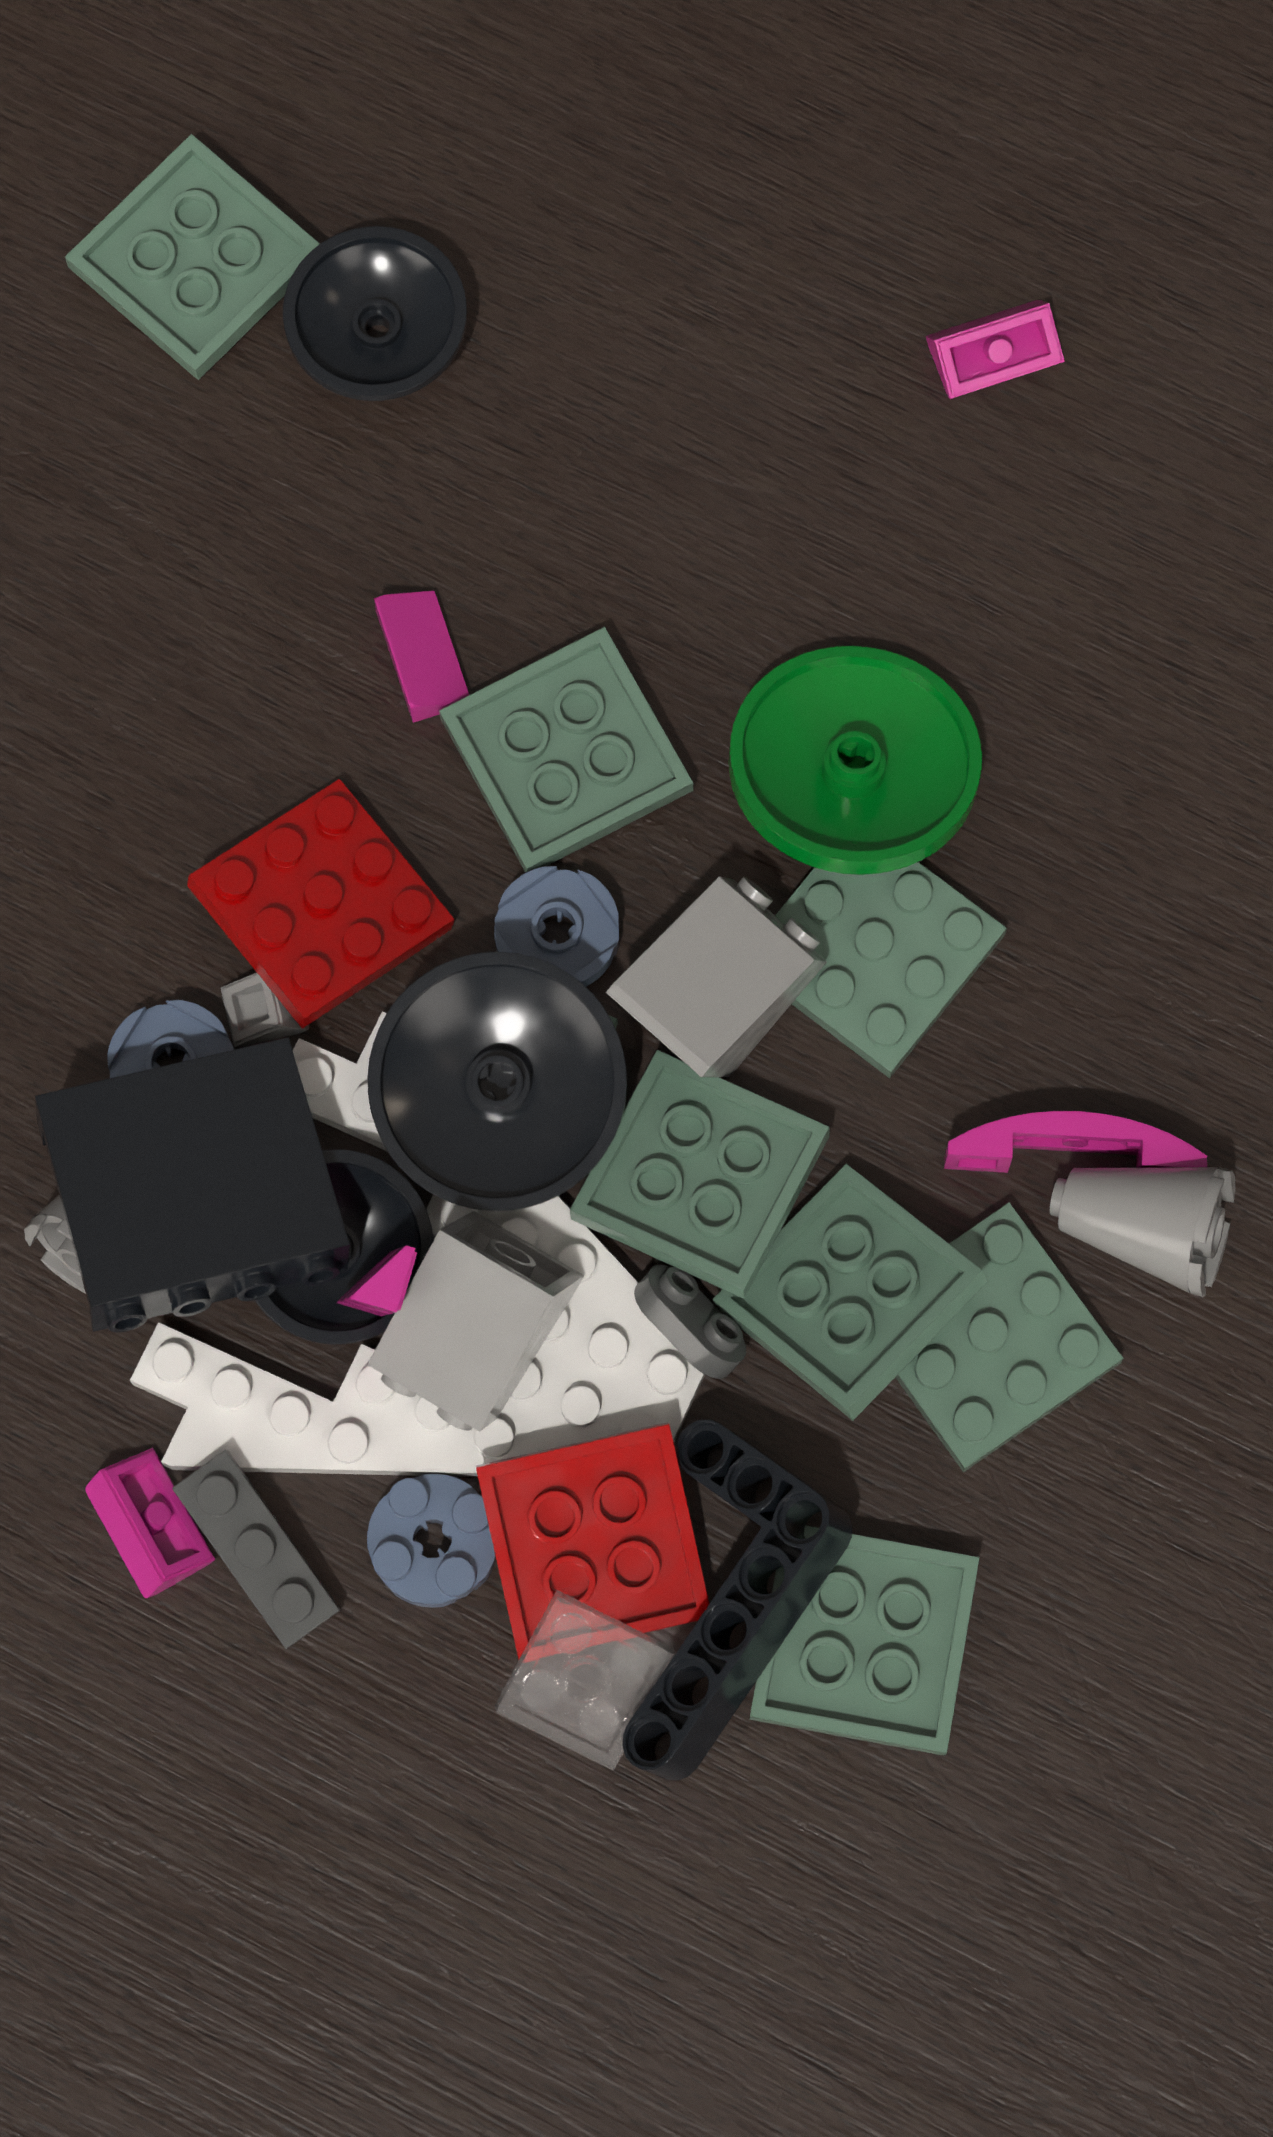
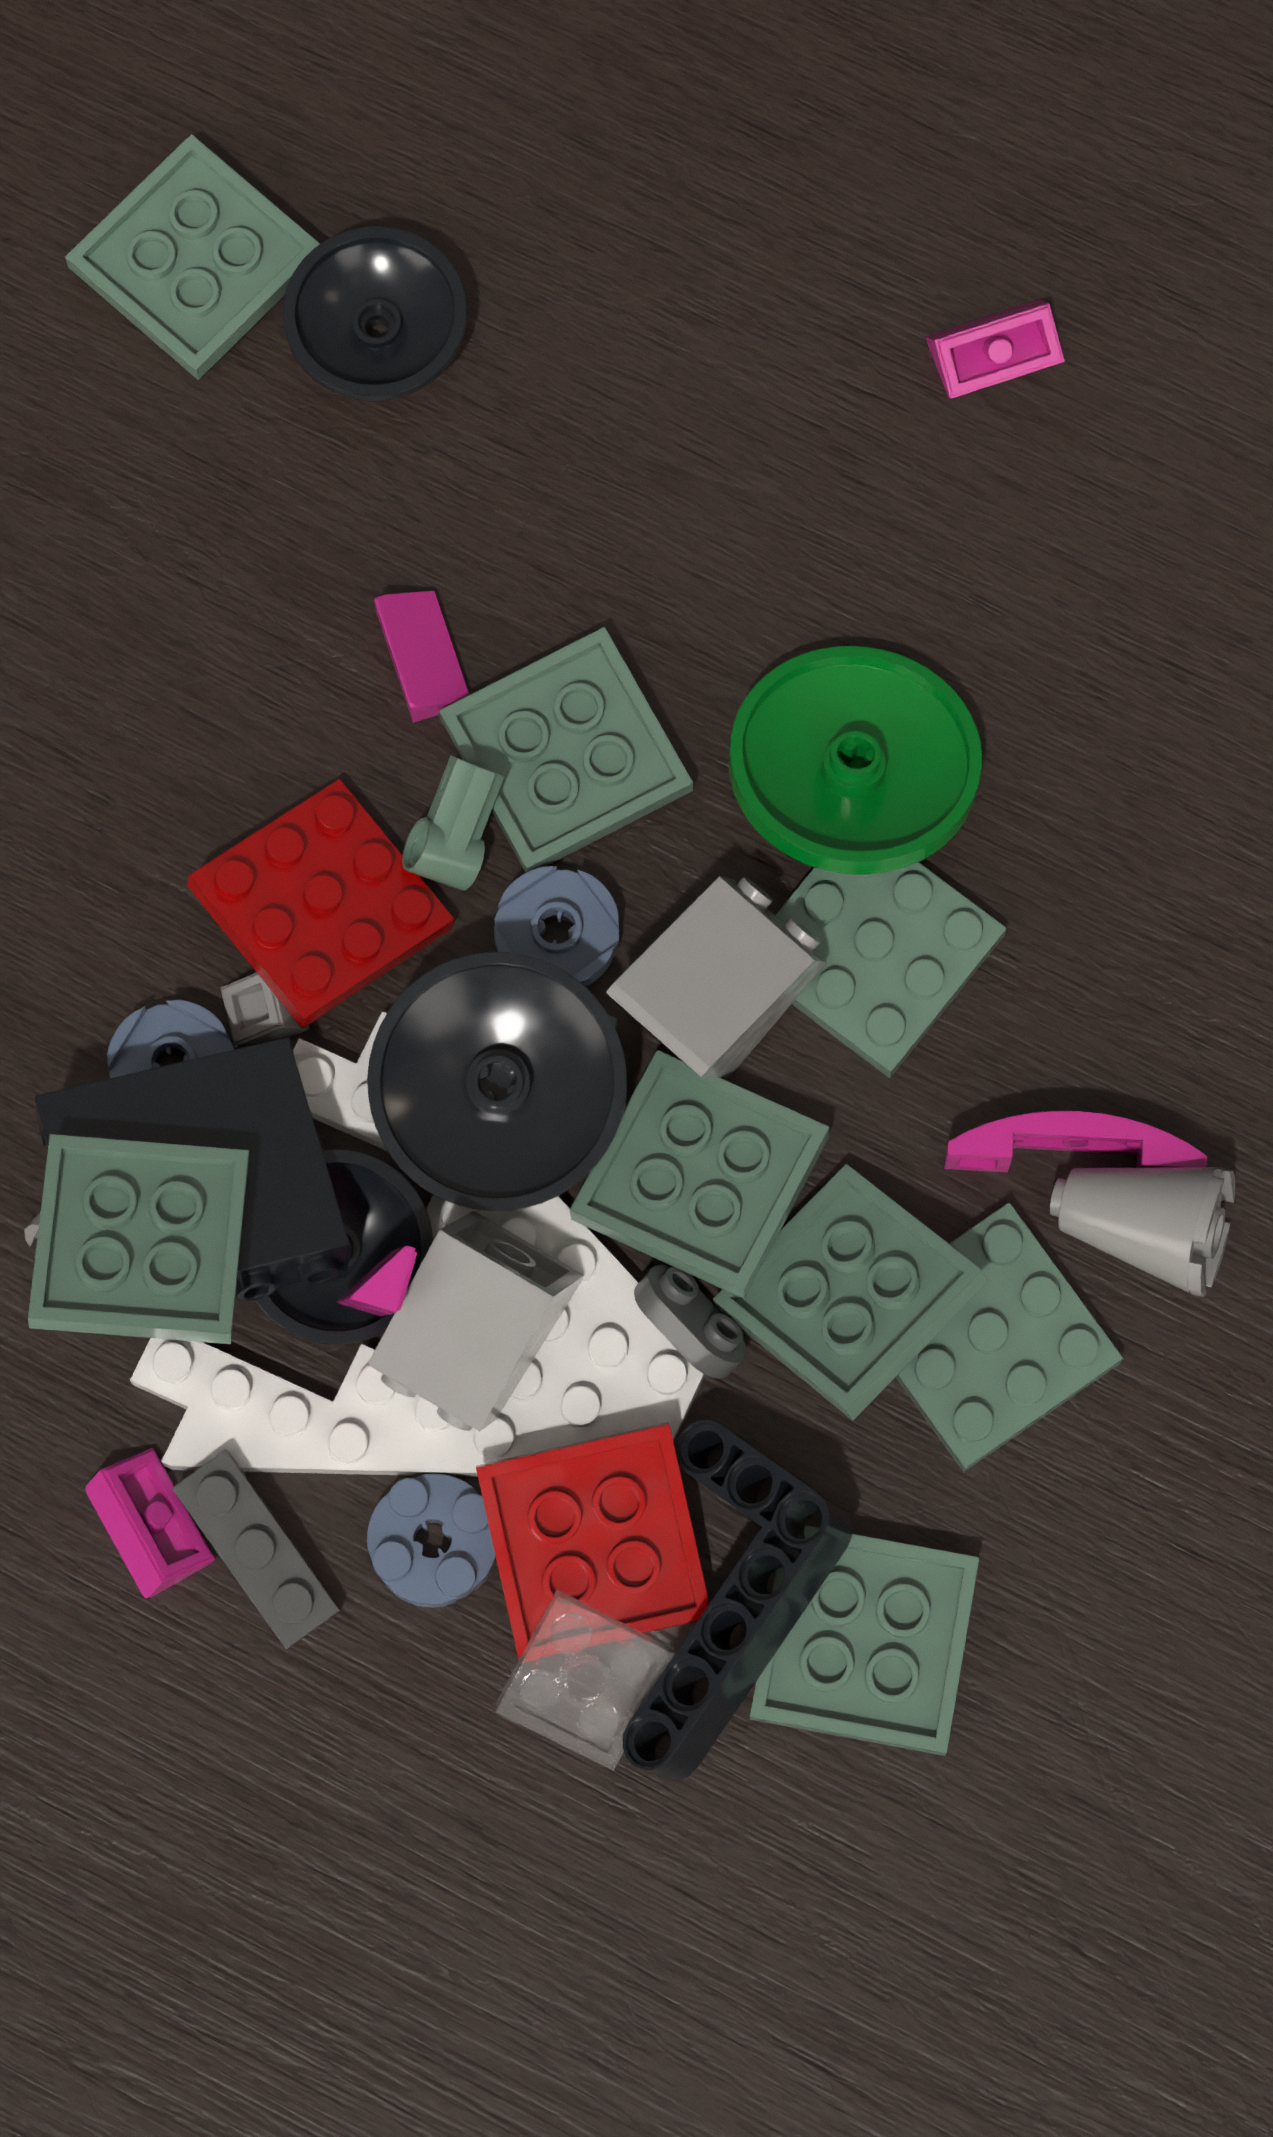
(139, 1239): none -> sand green plate
(449, 840): none -> sand green piece

